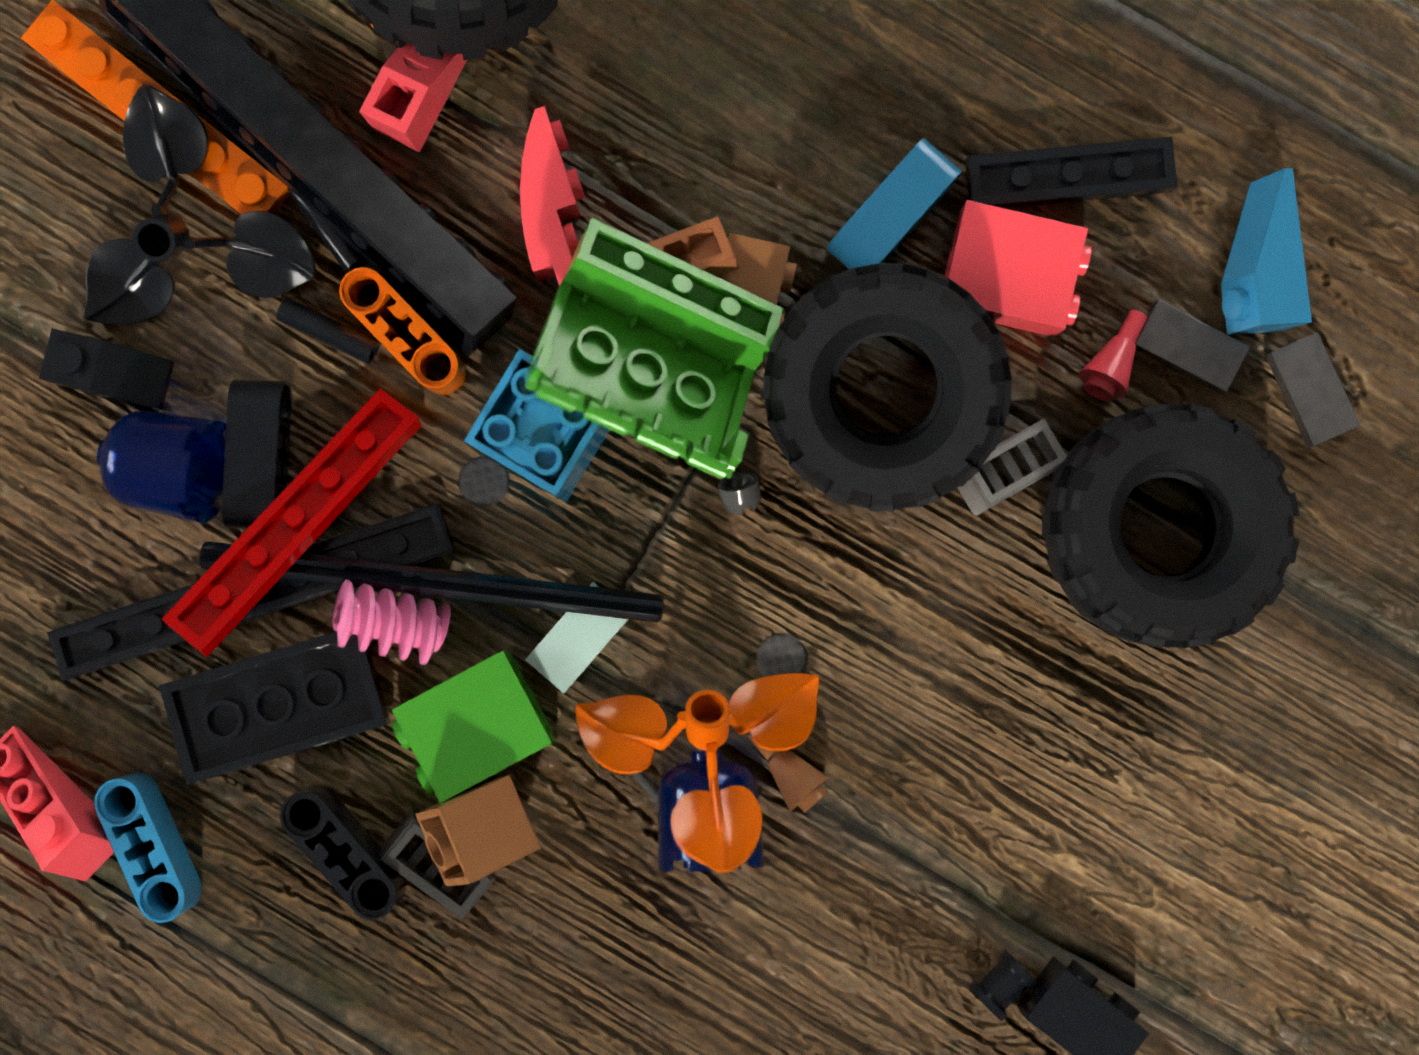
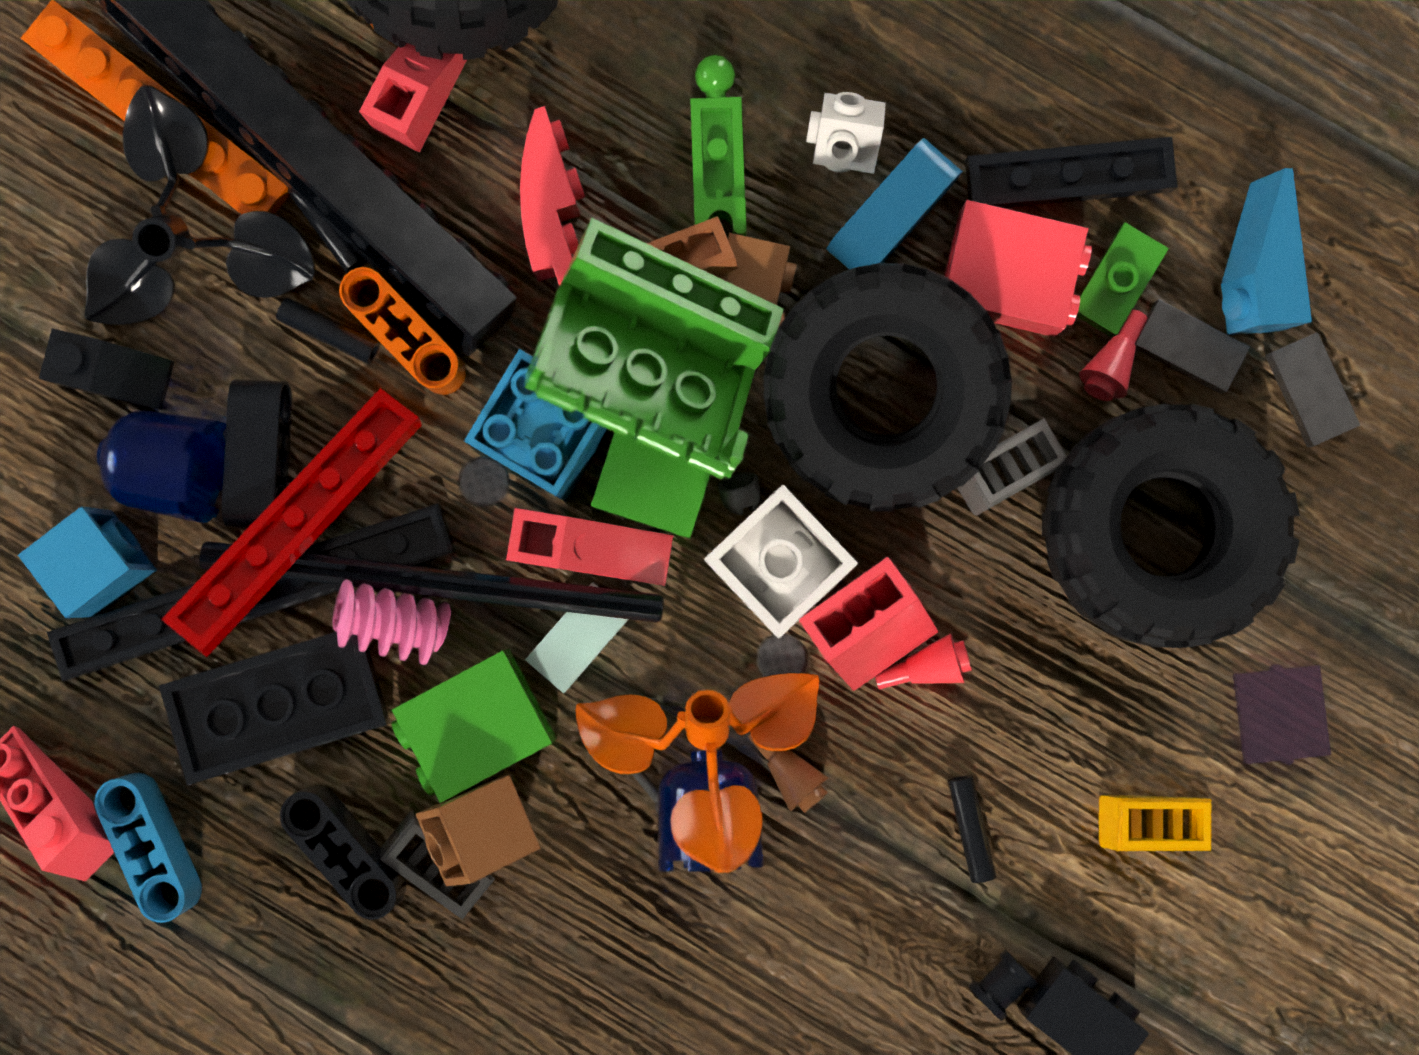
(87, 562): none -> dark azure head
(589, 547): none -> coral slope
(650, 487): none -> bright green brick
(718, 146): none -> bright green plate
(780, 561): none -> white brick
(847, 132): none -> white brick
(869, 624): none -> coral brick
(936, 663): none -> coral cone
(972, 829): none -> black piece
(1119, 279): none -> bright green plate
(1122, 823): none -> yellow slope
(1281, 714): none -> clear purple piece

